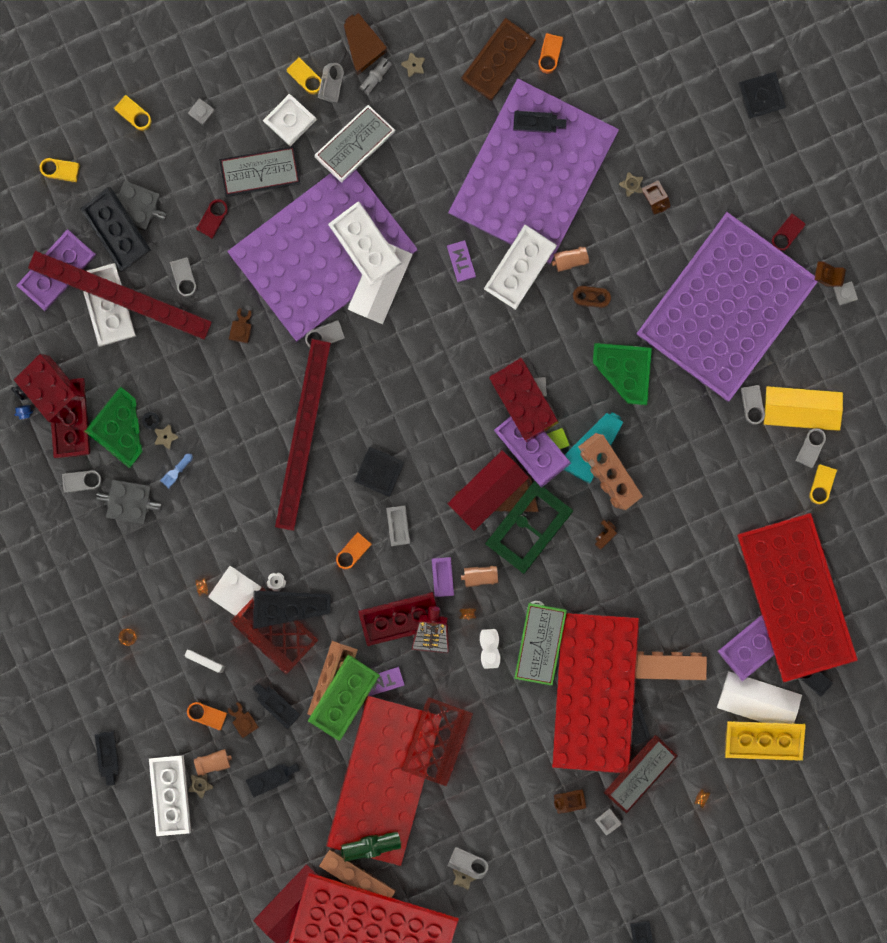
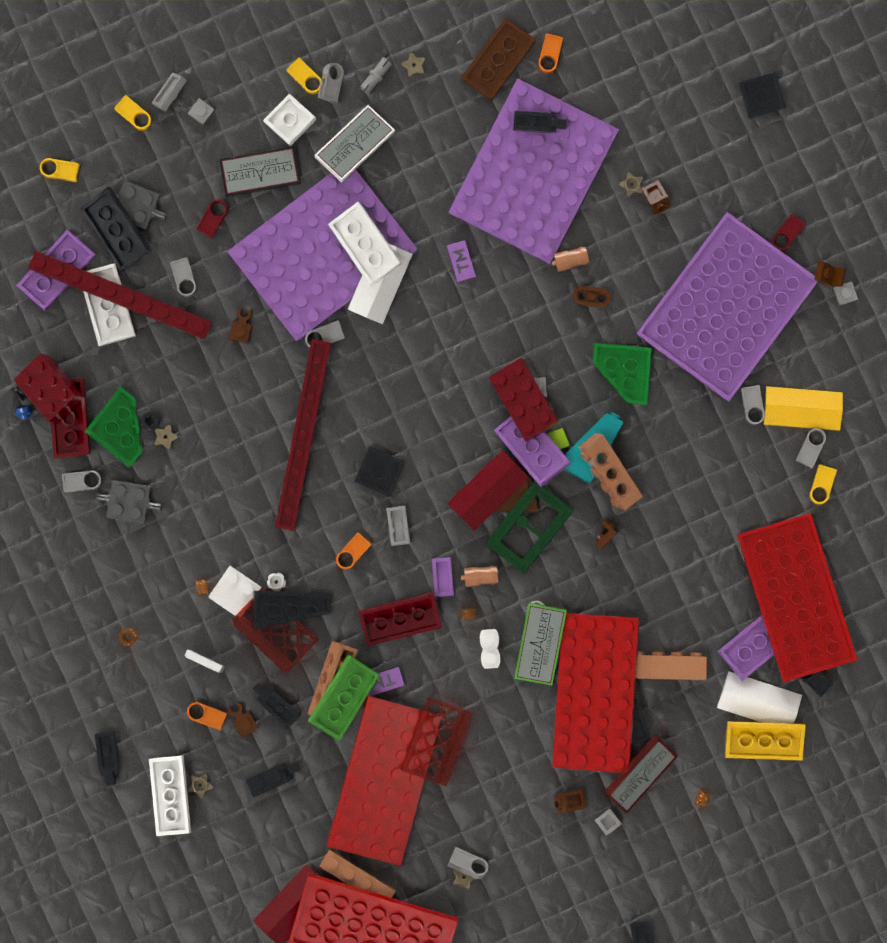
(169, 92): none -> light grey plate
(171, 477): medium blue piece -> none
(213, 762): nougat piece -> none
(363, 43): reddish brown slope -> none
(370, 846): dark green piece -> none
(432, 632): torso -> none
(520, 267): white tile -> none

